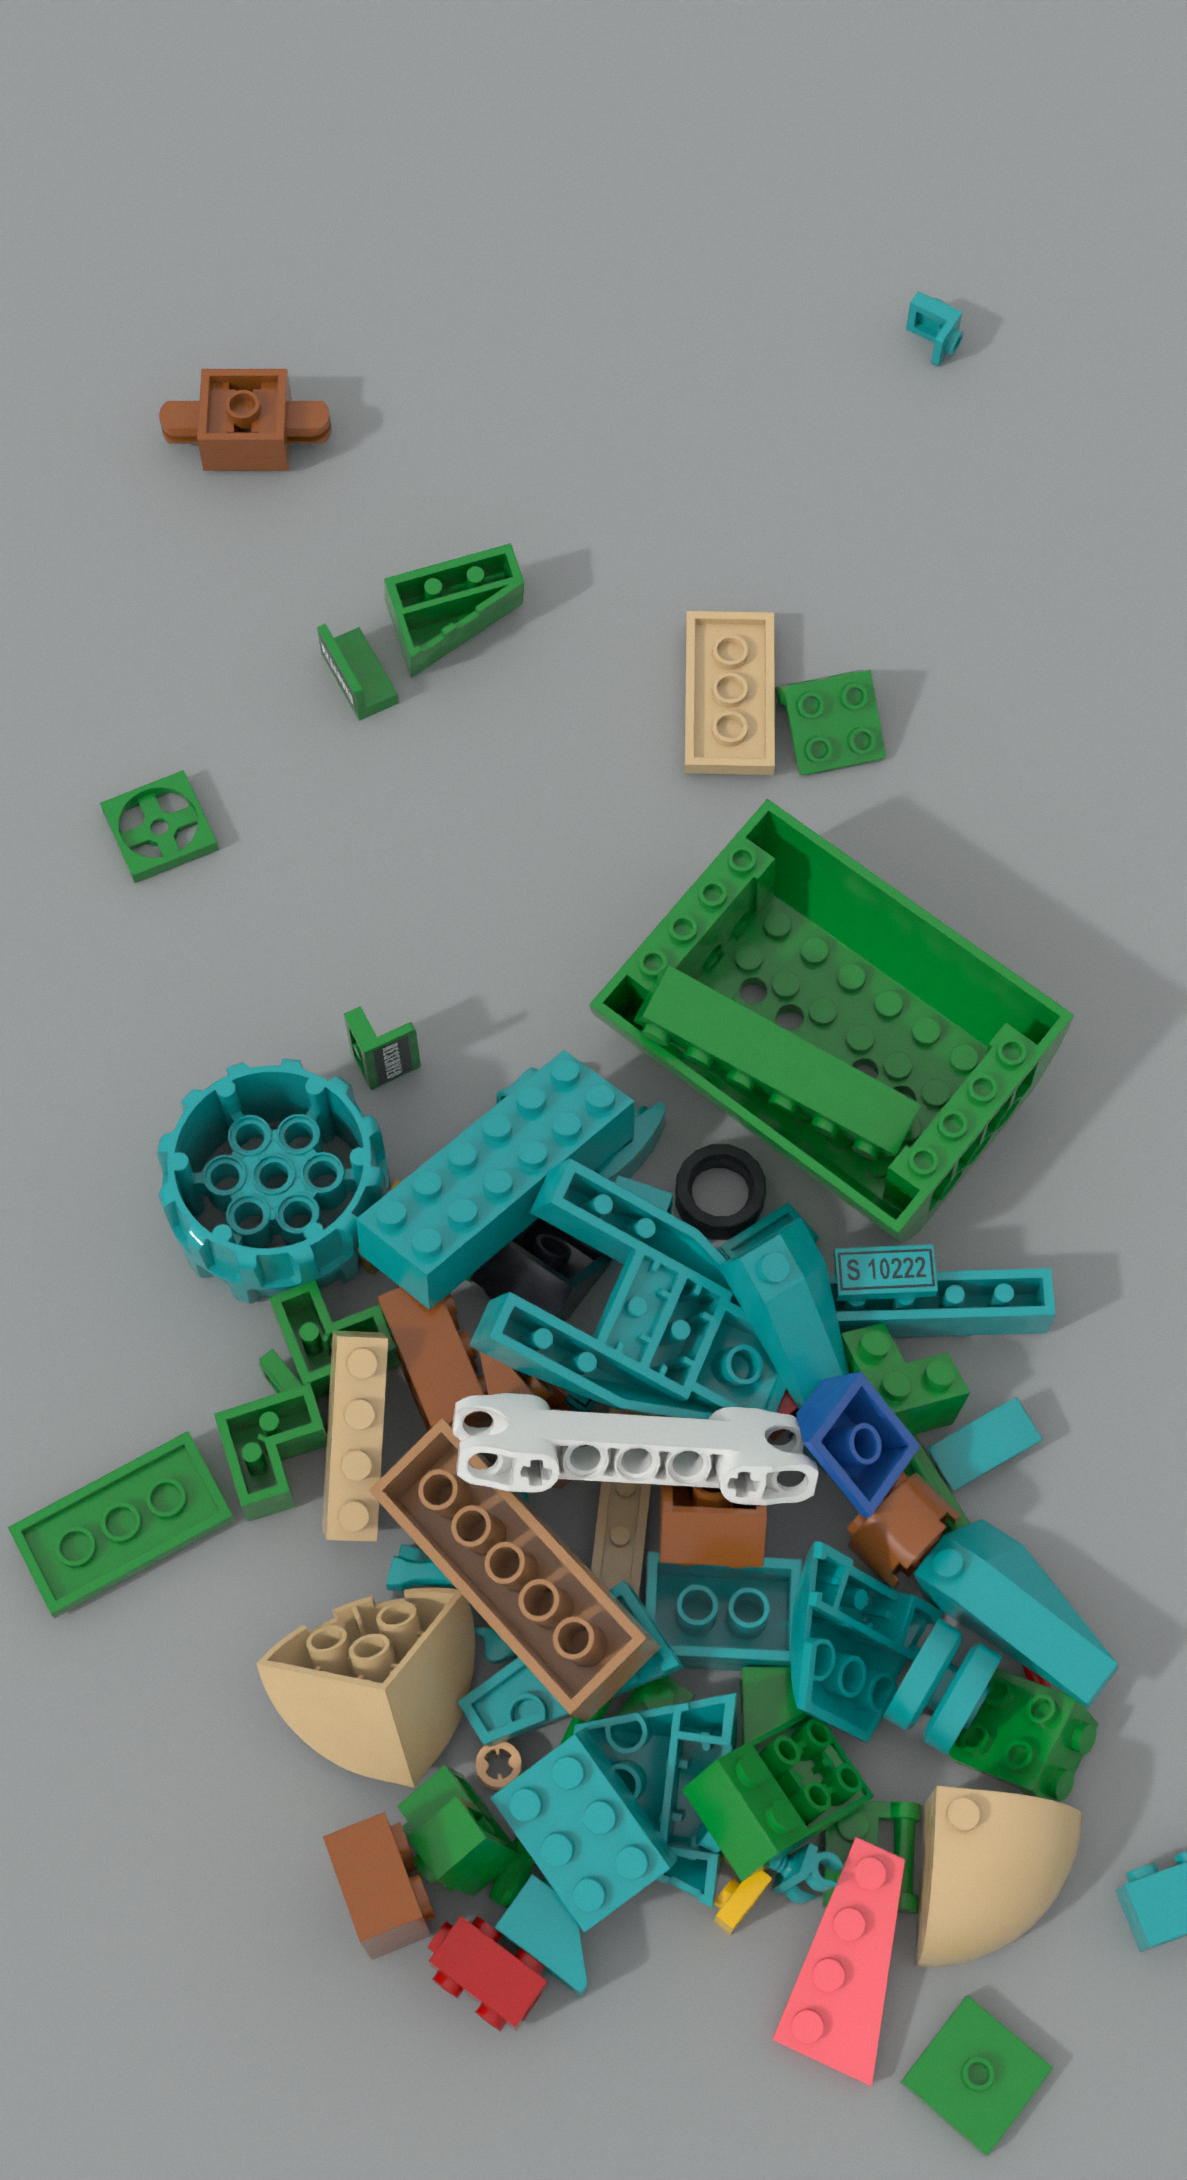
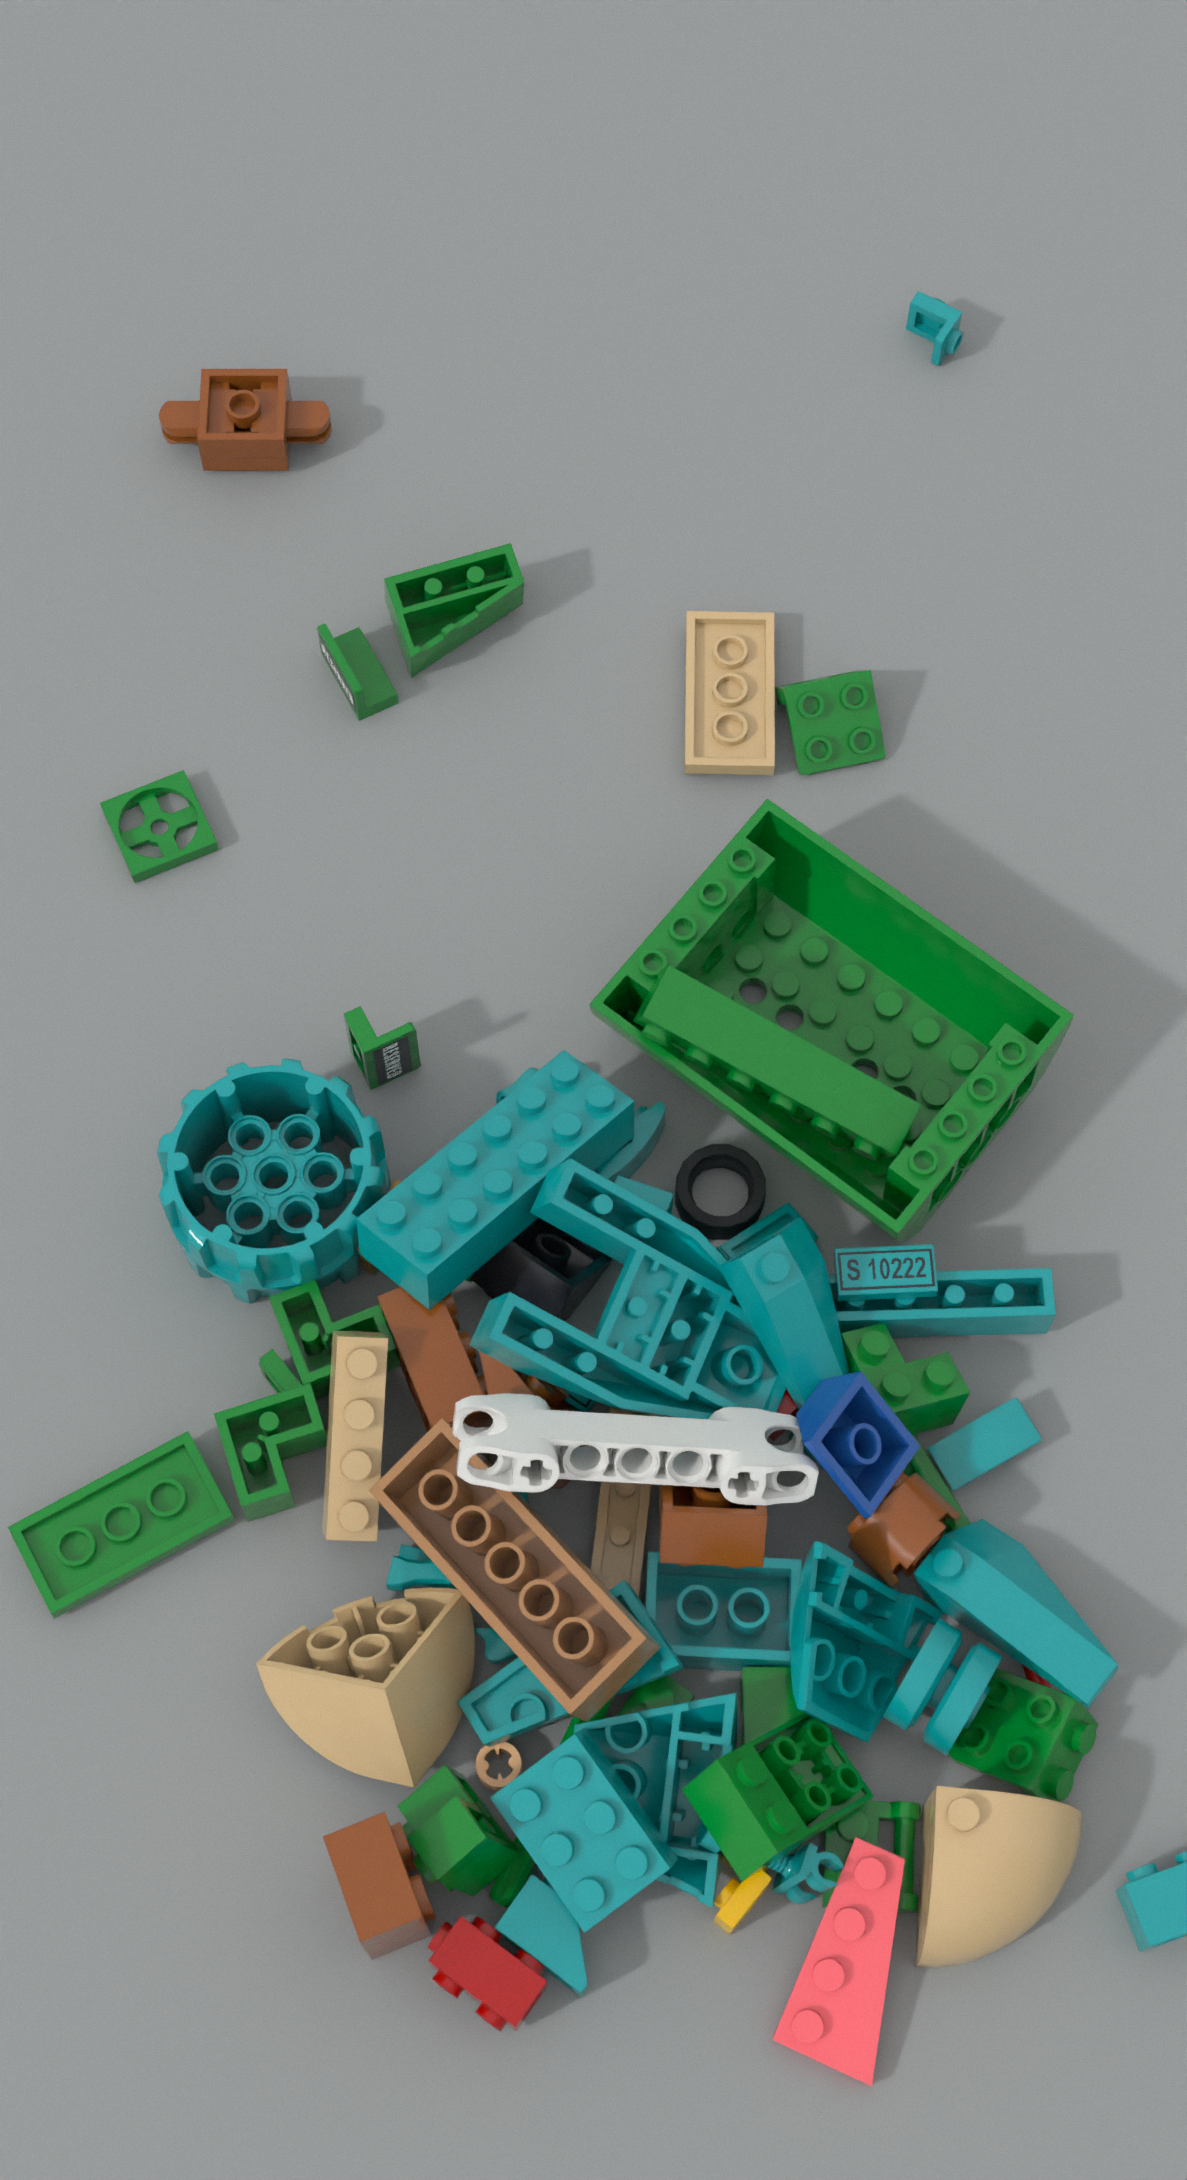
(976, 2075): green plate -> none

